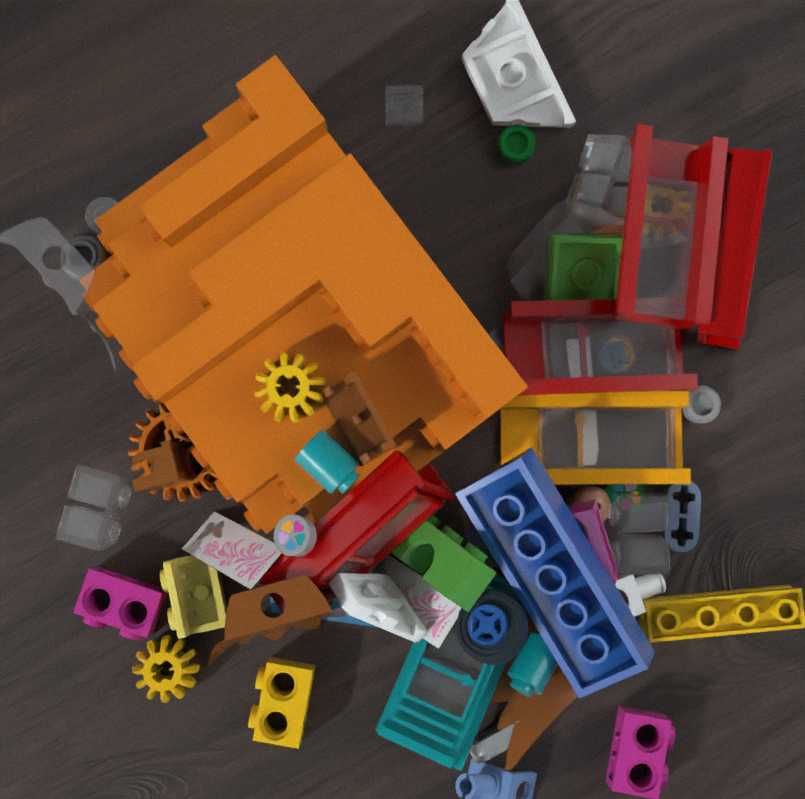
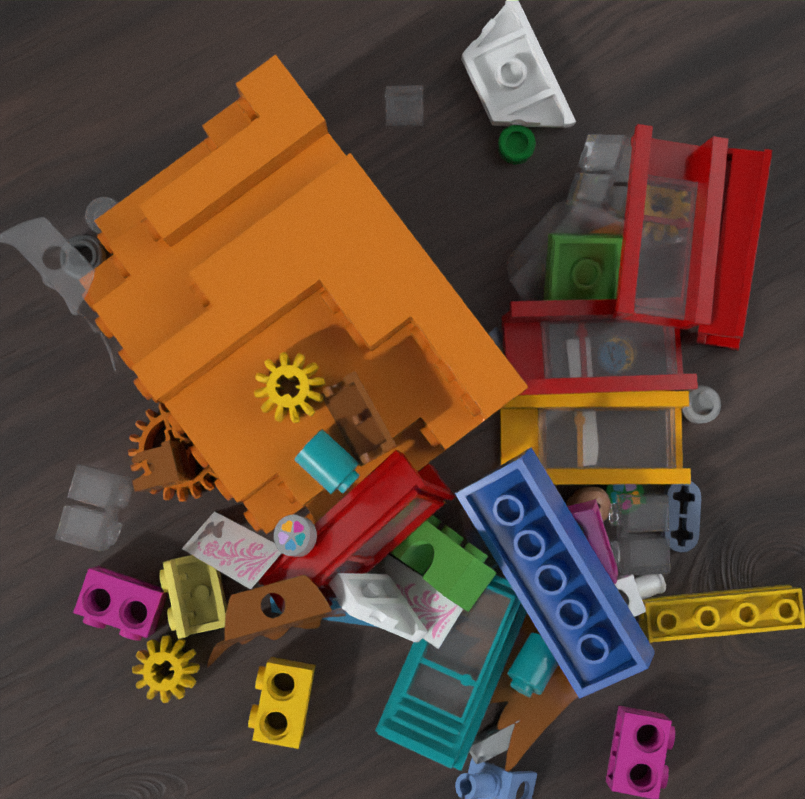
(481, 620): black wheel -> none

